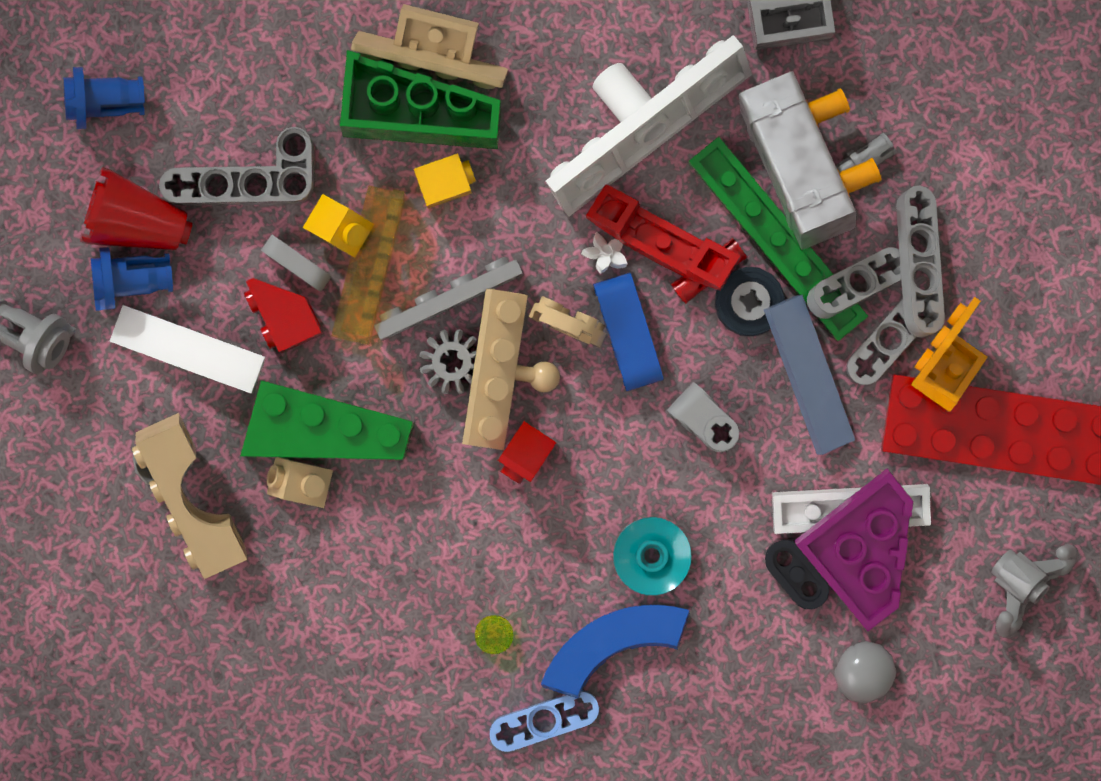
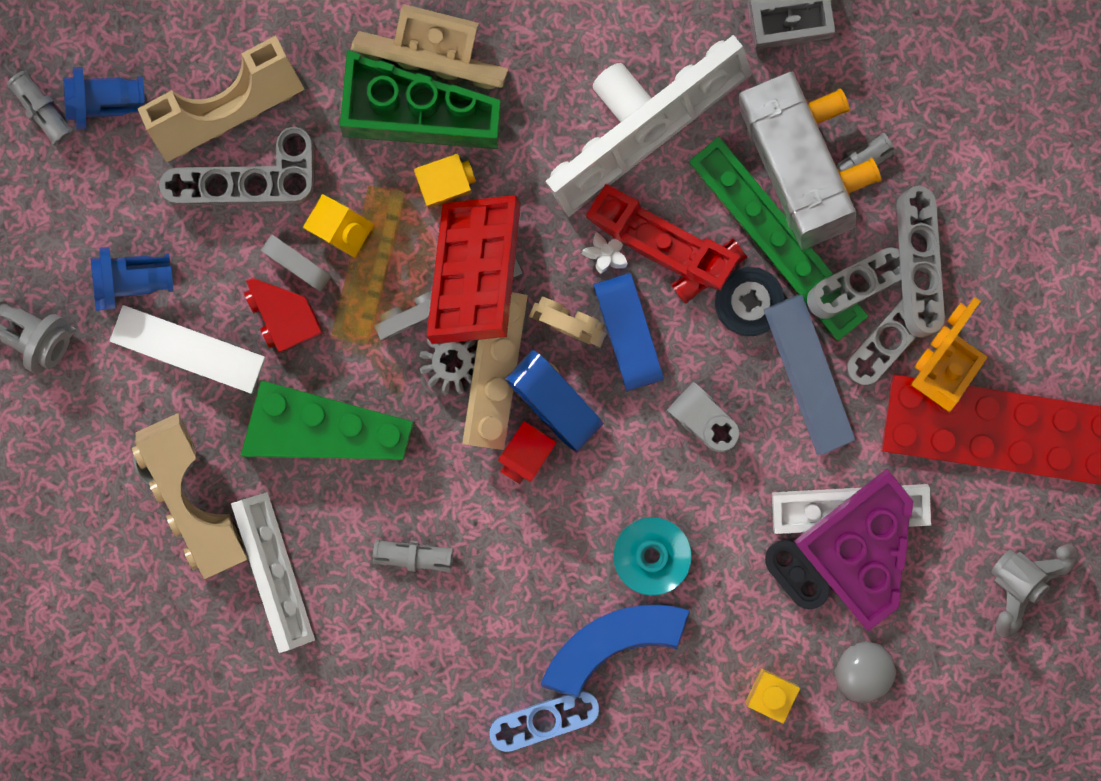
(40, 107): none -> light grey pin
(132, 217): red cone -> none
(185, 123): none -> tan arch
(273, 572): none -> white plate
(299, 482): tan bracket -> none
(413, 555): none -> light grey pin
(474, 270): none -> red plate
(494, 634): clear neon green plate -> none
(554, 401): none -> blue beam
(772, 695): none -> yellow brick

